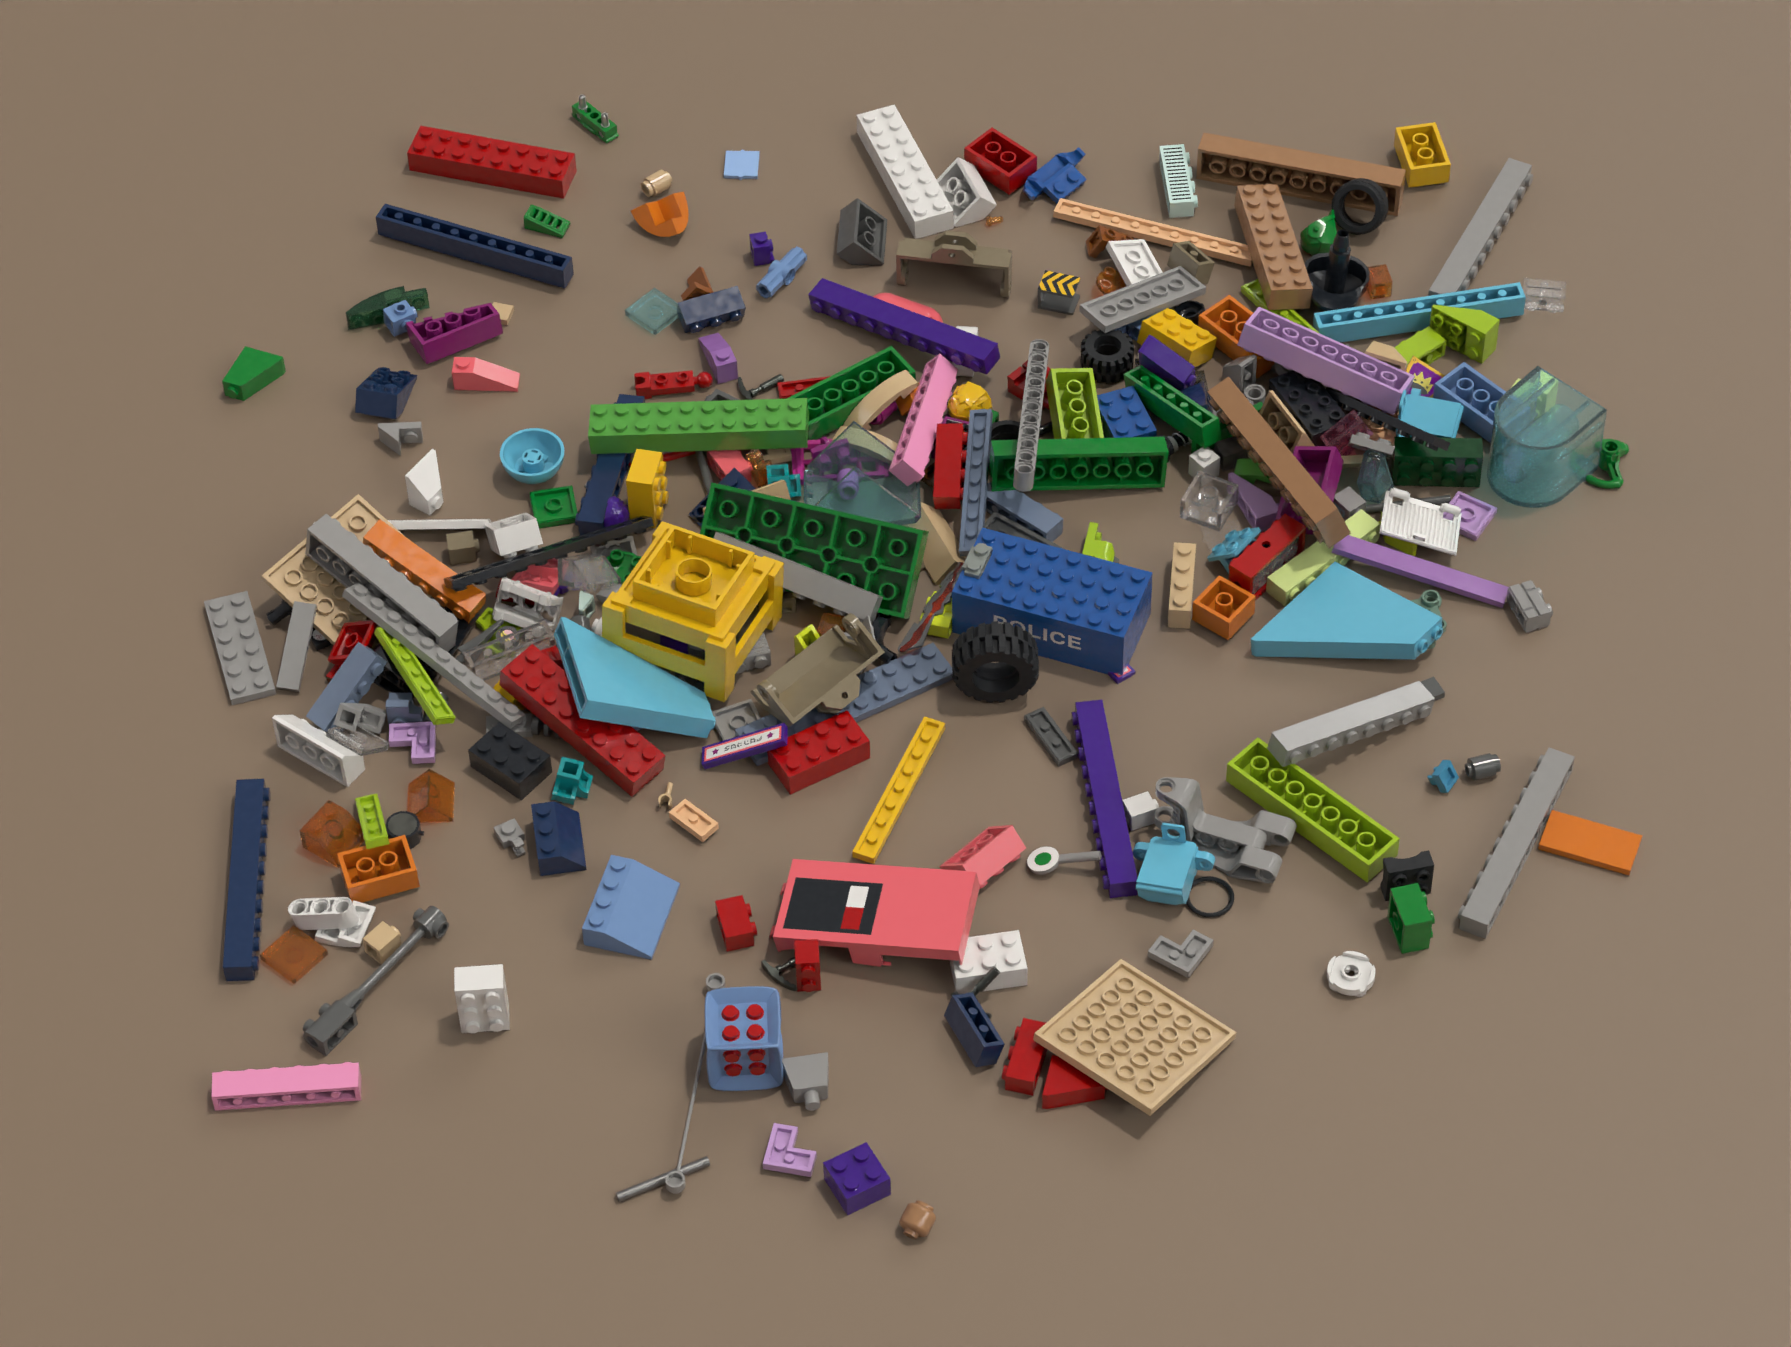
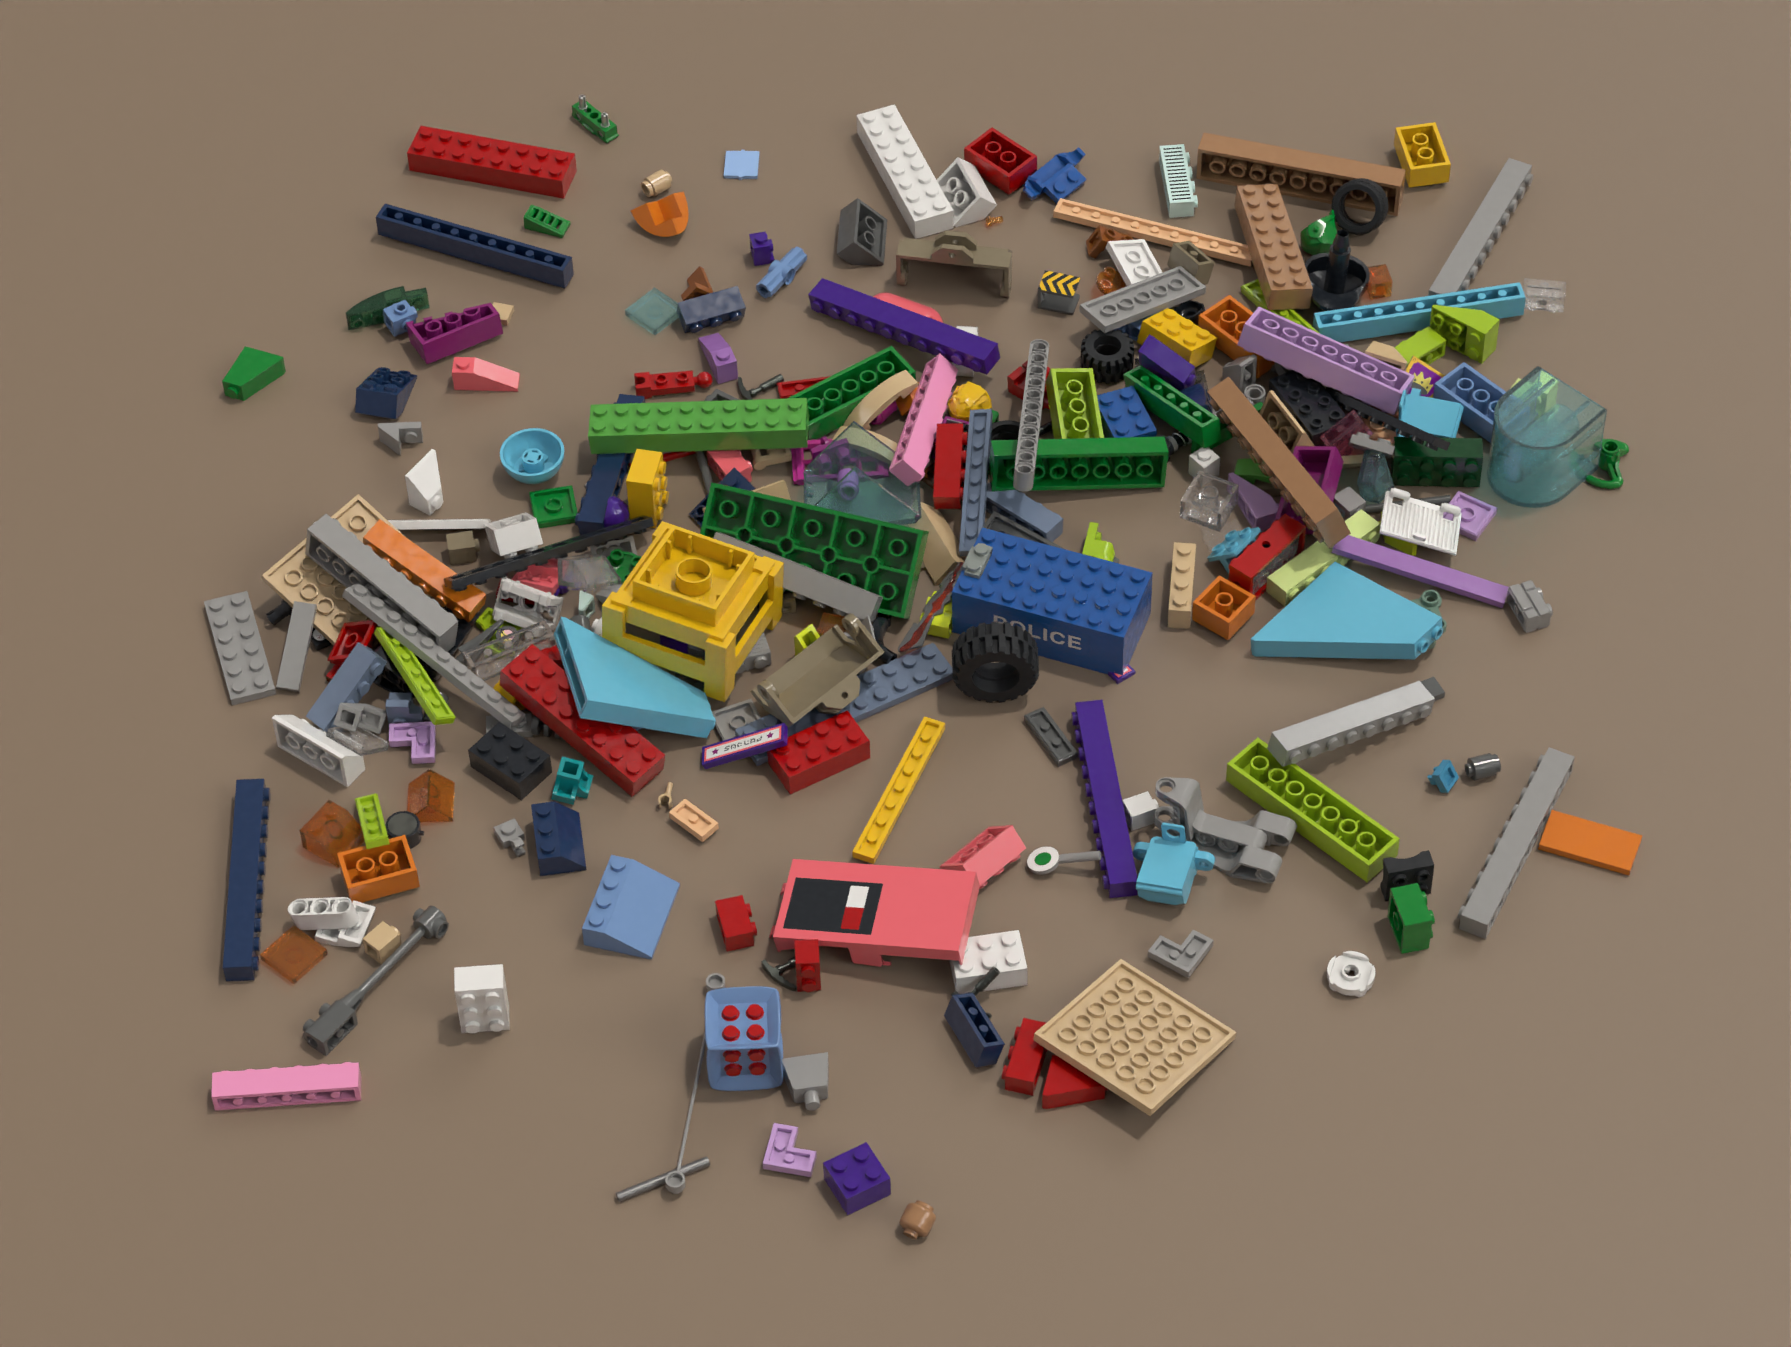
(759, 472): clear orange plate -> none
(781, 472): teal brick -> none
(1215, 914): black tyre -> none
(1229, 452): flat silver brick -> none

